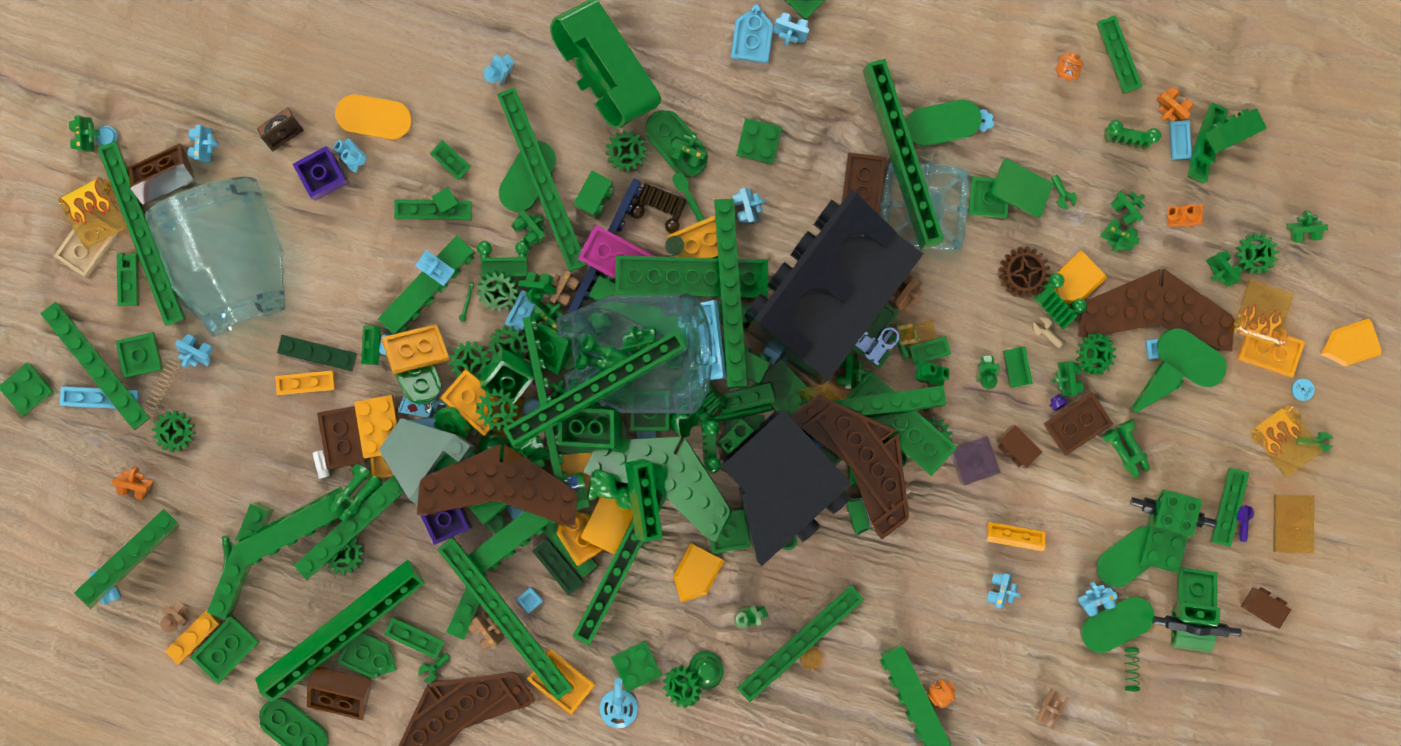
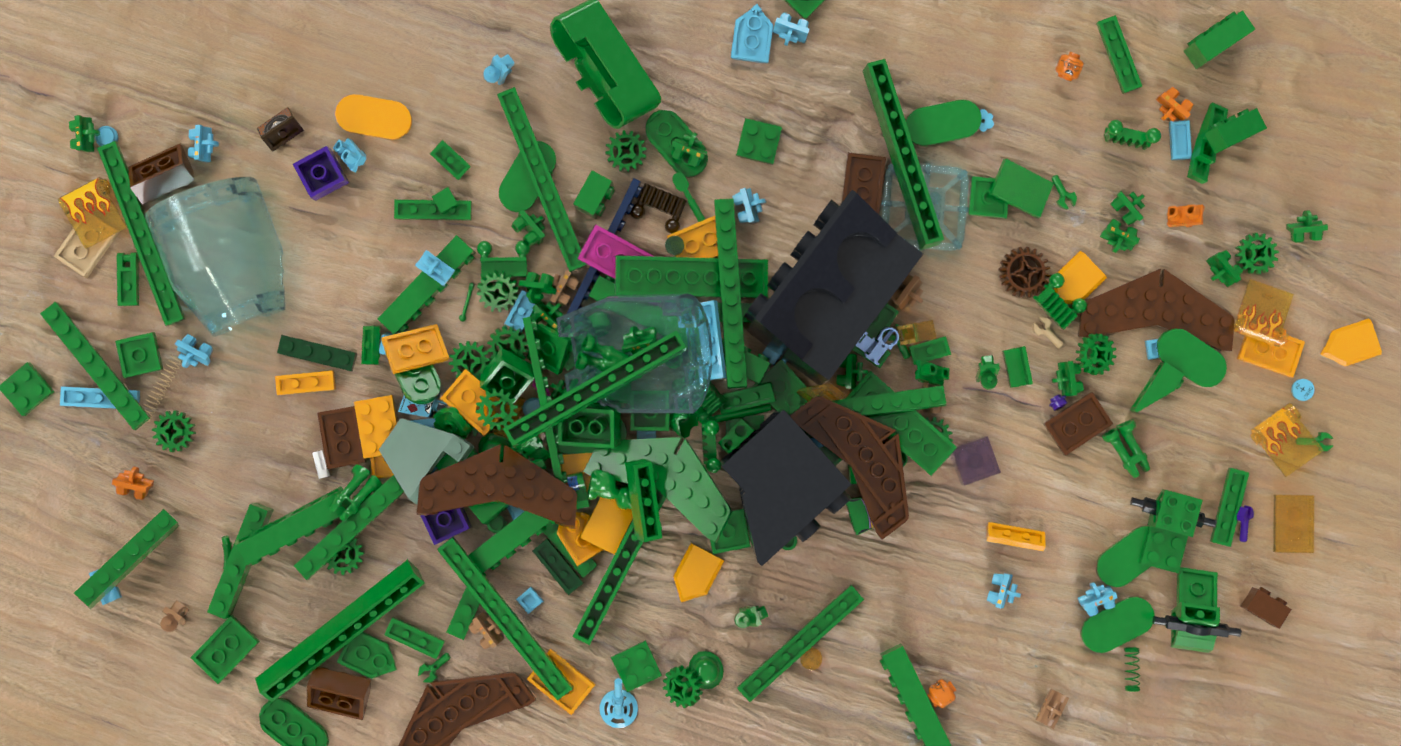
(192, 637): light orange plate -> none
(1018, 447): reddish brown brick -> none
(1218, 38): none -> green brick

